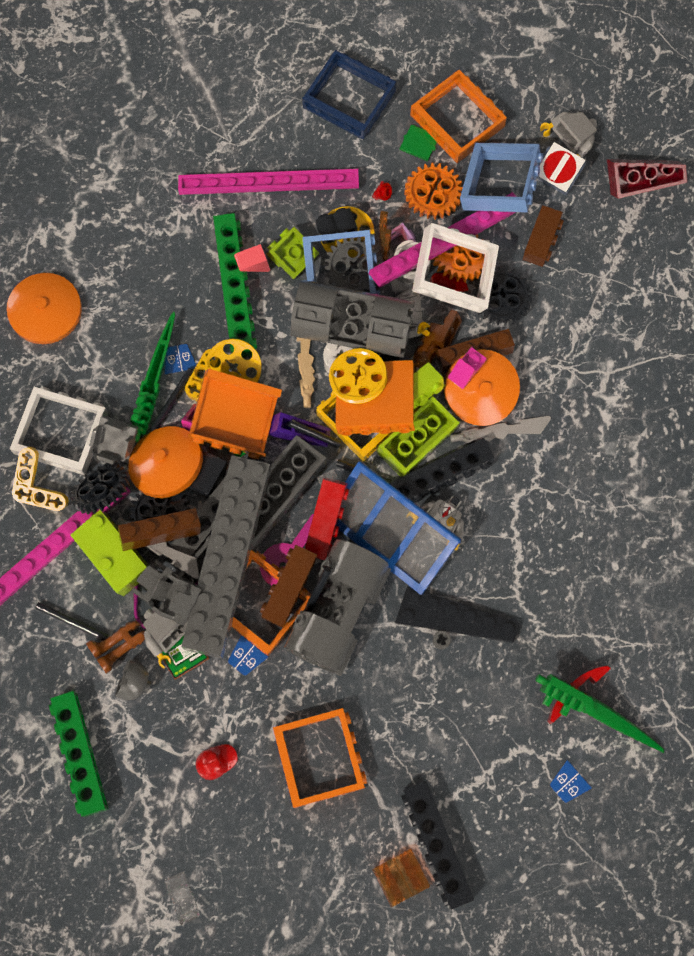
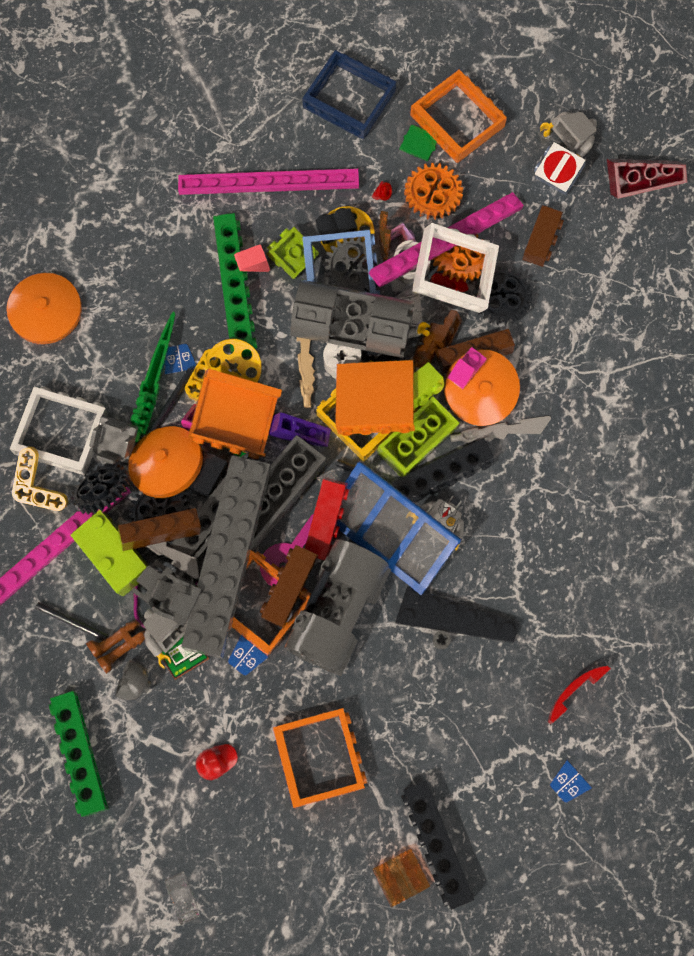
(314, 433): black bar -> none
(363, 381): yellow wedge -> none
(500, 151): medium blue window -> none
(582, 702): green piece -> none

